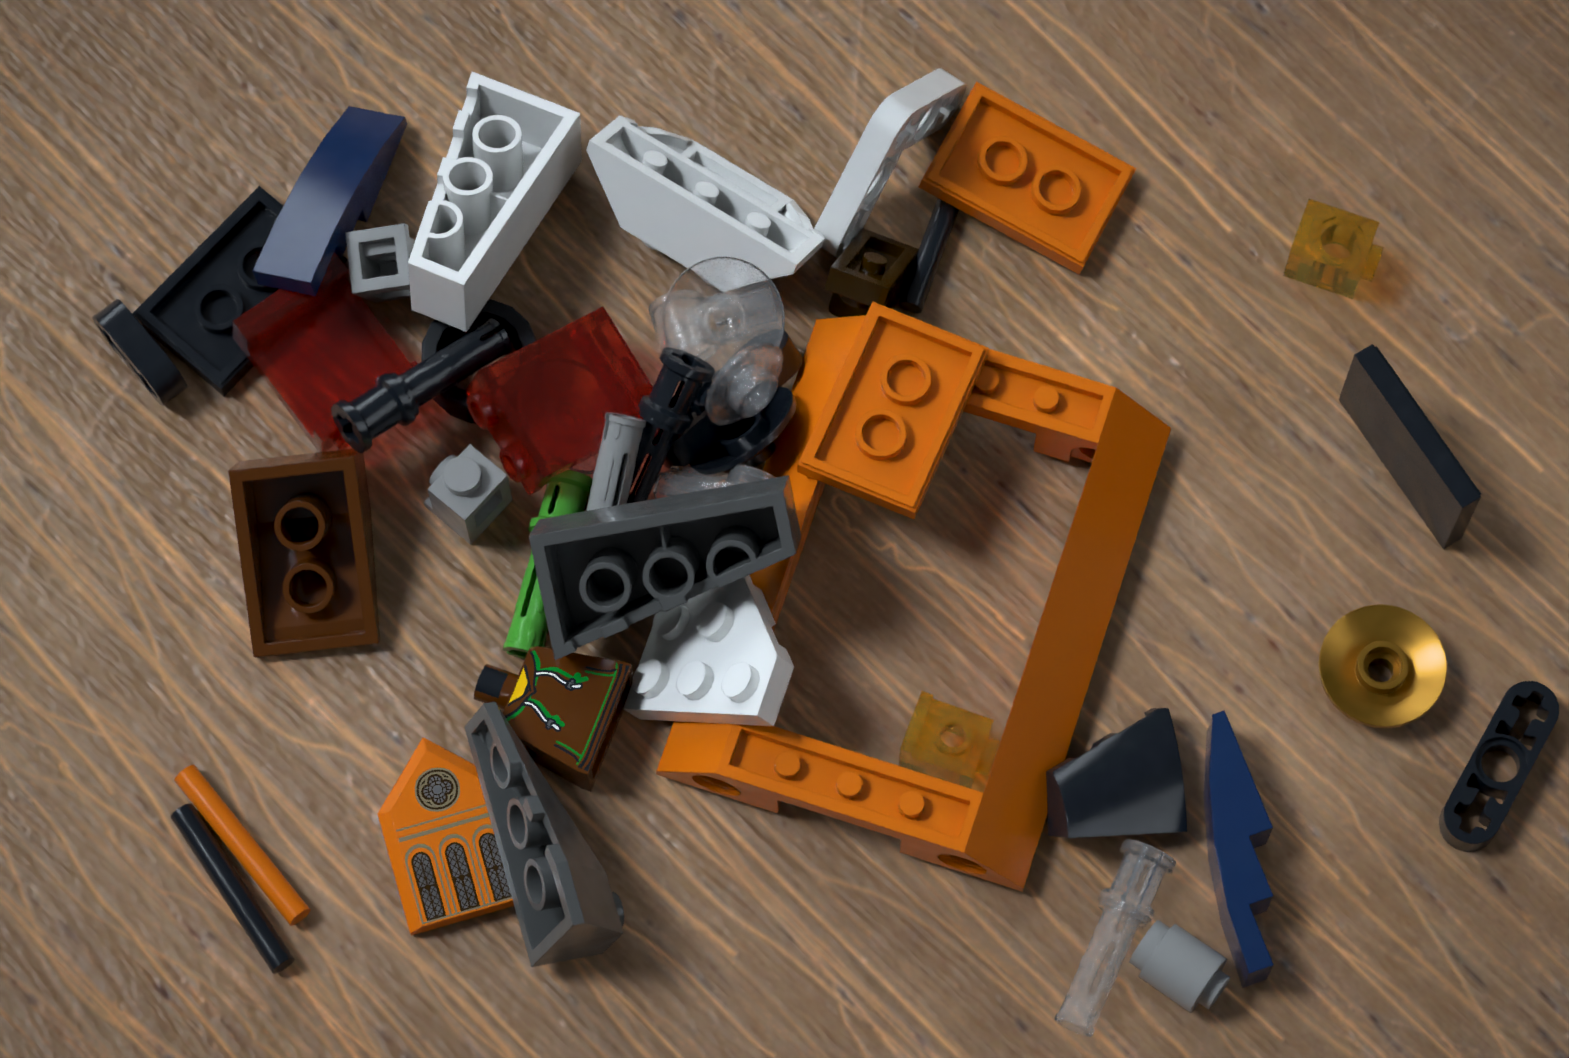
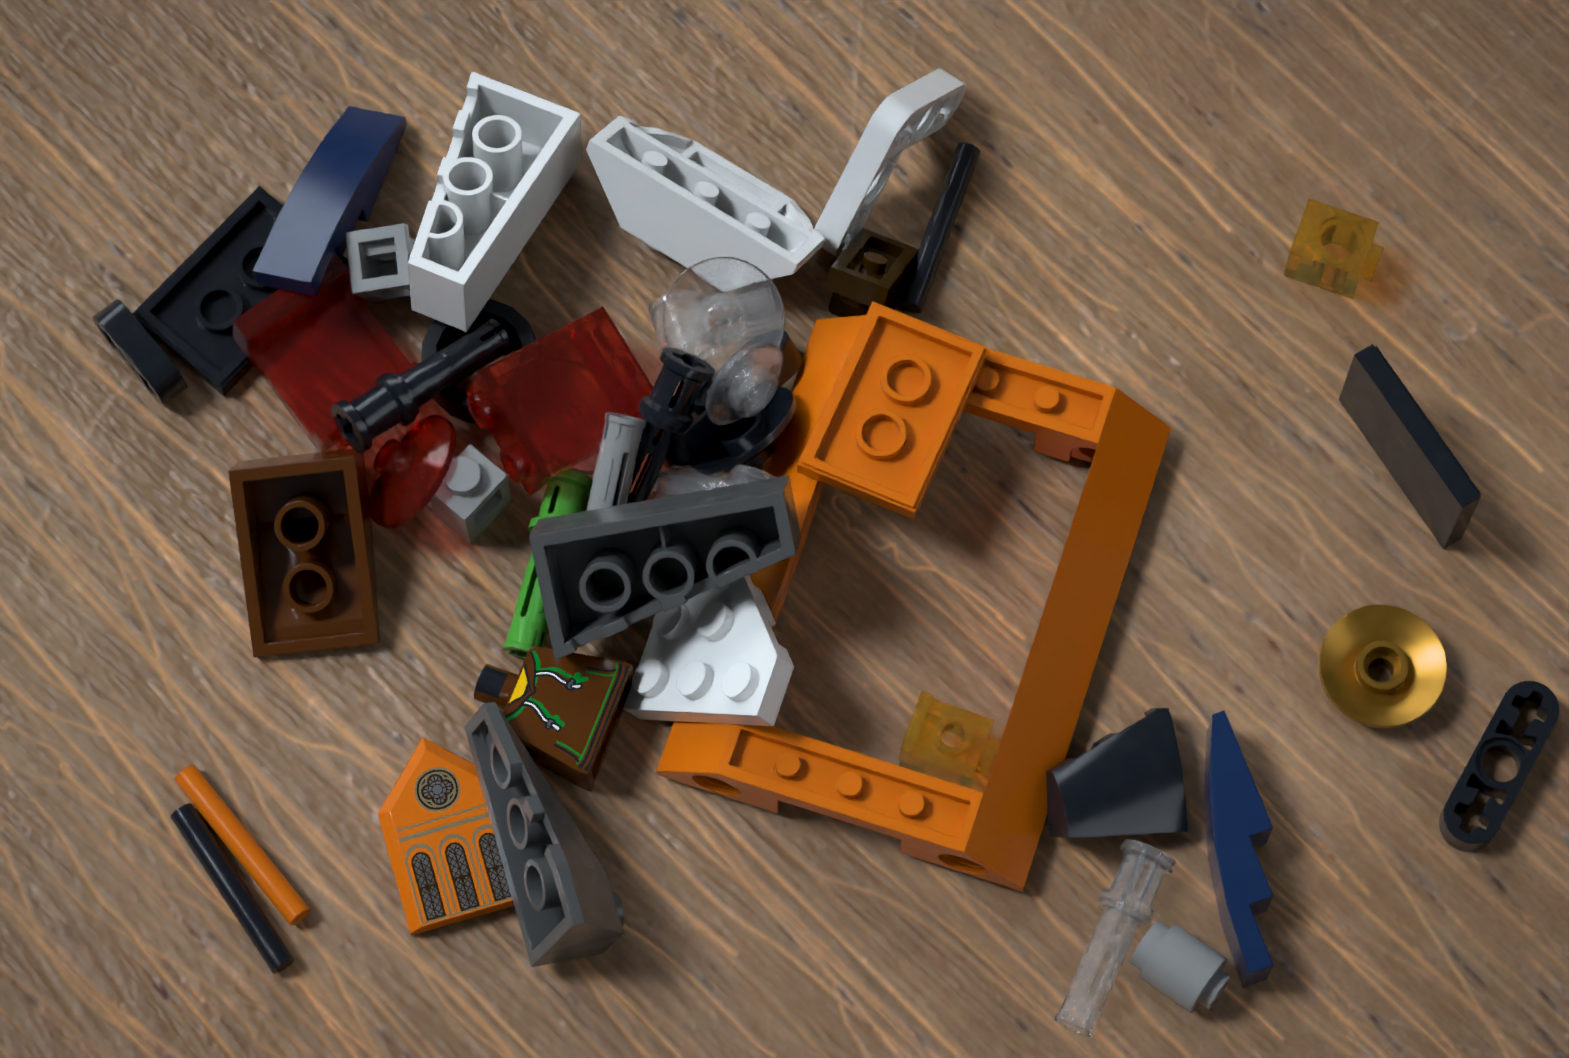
(411, 470): none -> clear red dish
(1027, 178): orange tile -> none

